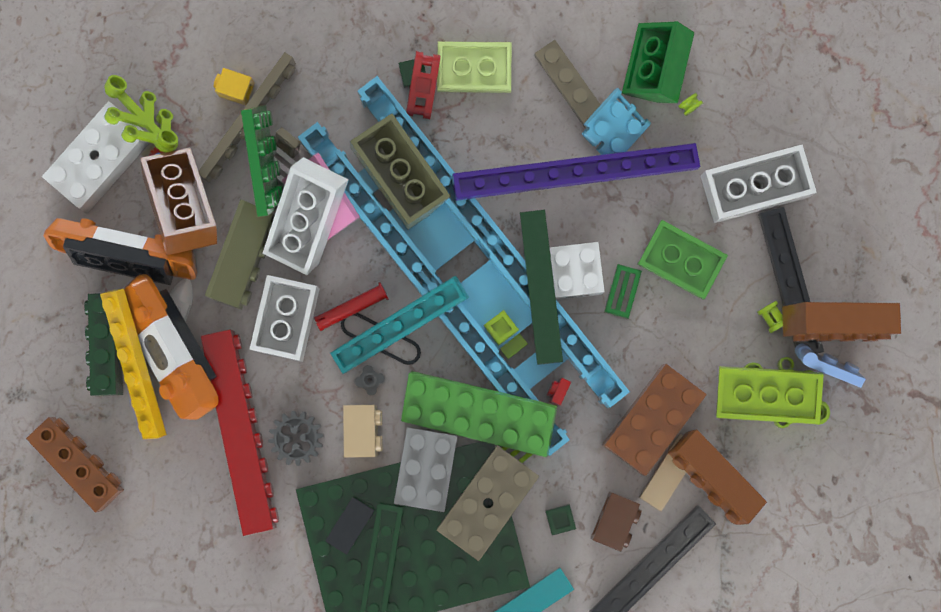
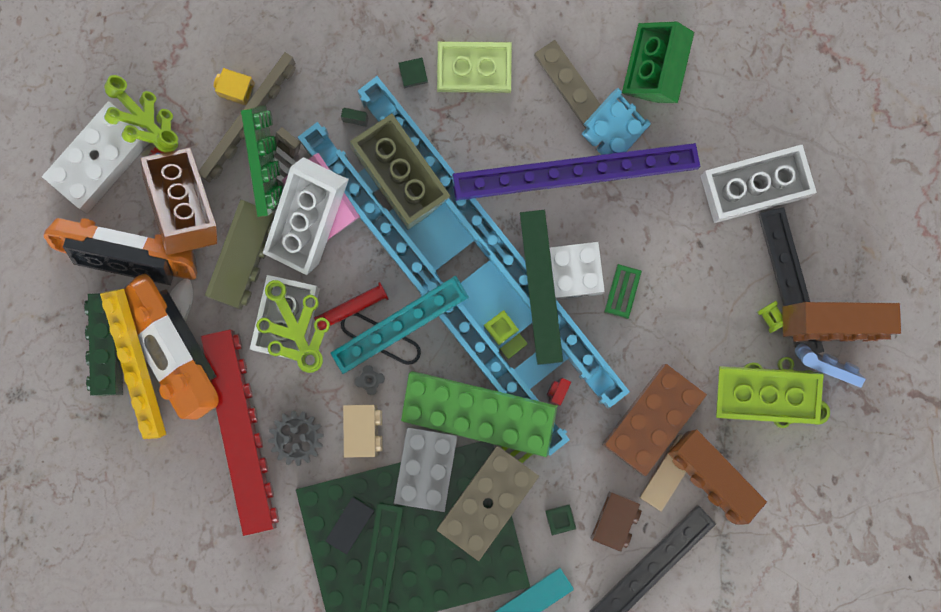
(75, 463): dark orange brick -> none
(296, 330): none -> lime plant
(354, 117): none -> dark green tile
(423, 85): red plate -> none
(682, 259): bright green plate -> none
(690, 104): lime bush -> none

